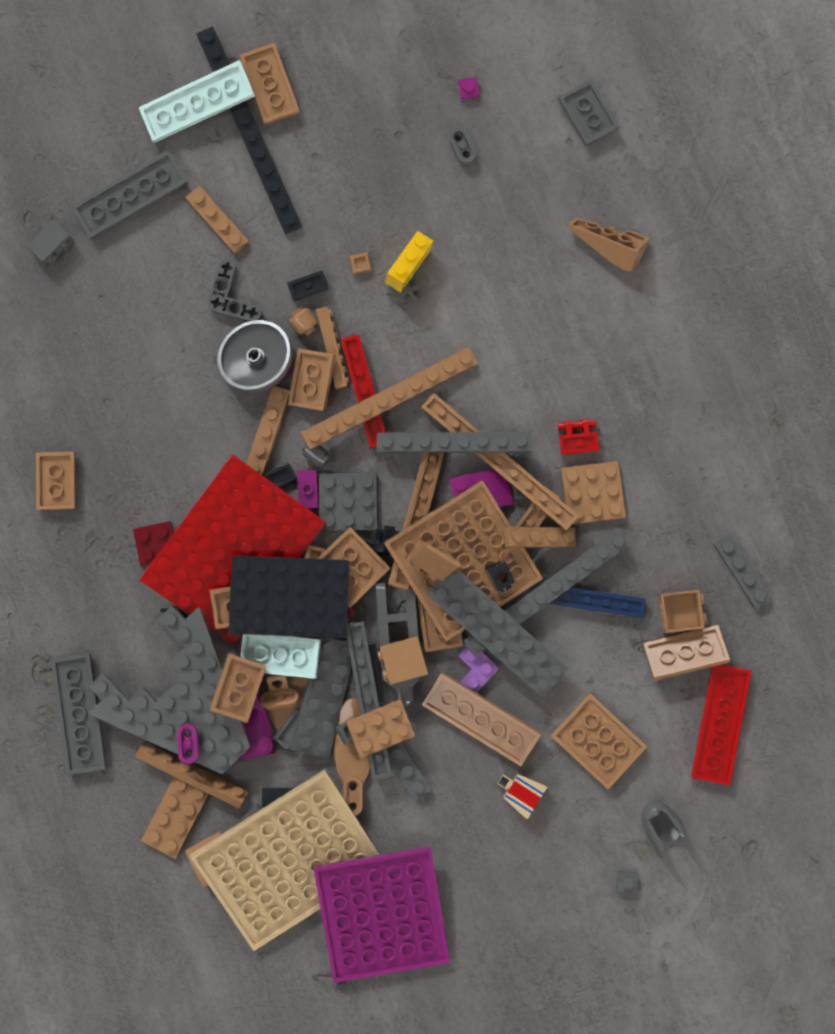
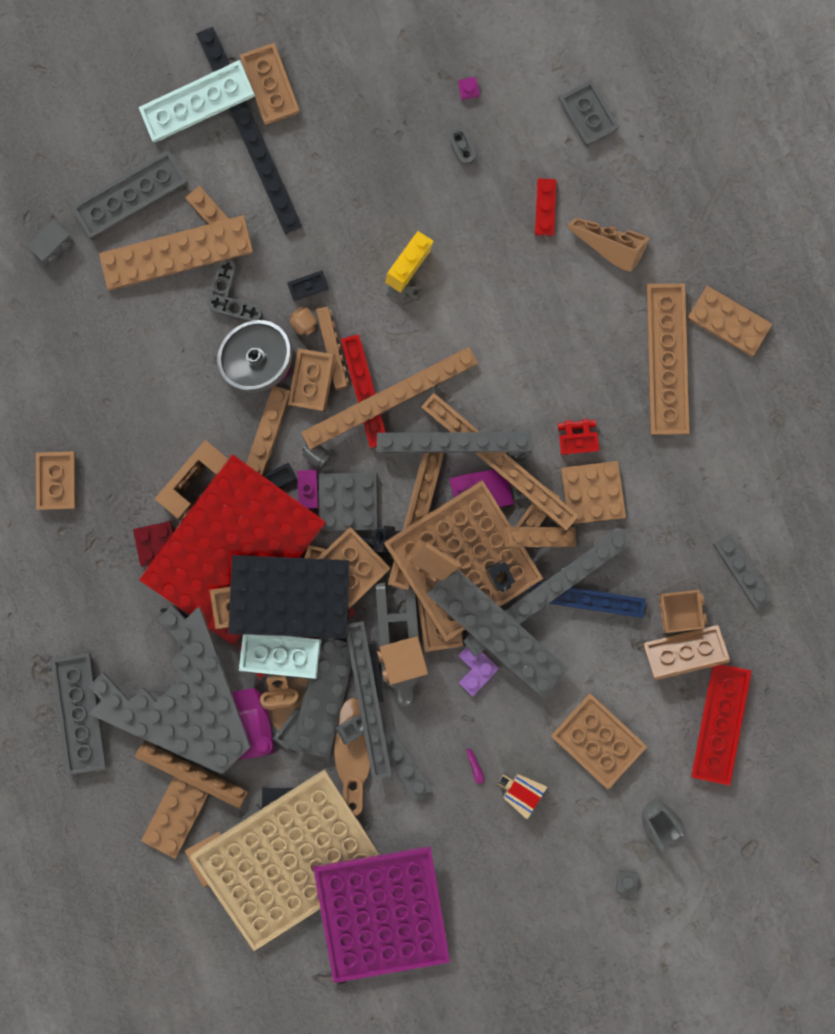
(170, 496): none -> medium nougat plate
(176, 253): none -> medium nougat plate
(188, 743): magenta plate -> none
(237, 688): medium nougat plate -> none
(360, 263): medium nougat tile -> none
(380, 728): medium nougat plate -> none
(477, 772): none -> magenta piece
(481, 719): medium nougat plate -> none
(545, 207): none -> red plate
(667, 359): none -> medium nougat plate
(729, 321): none -> medium nougat plate

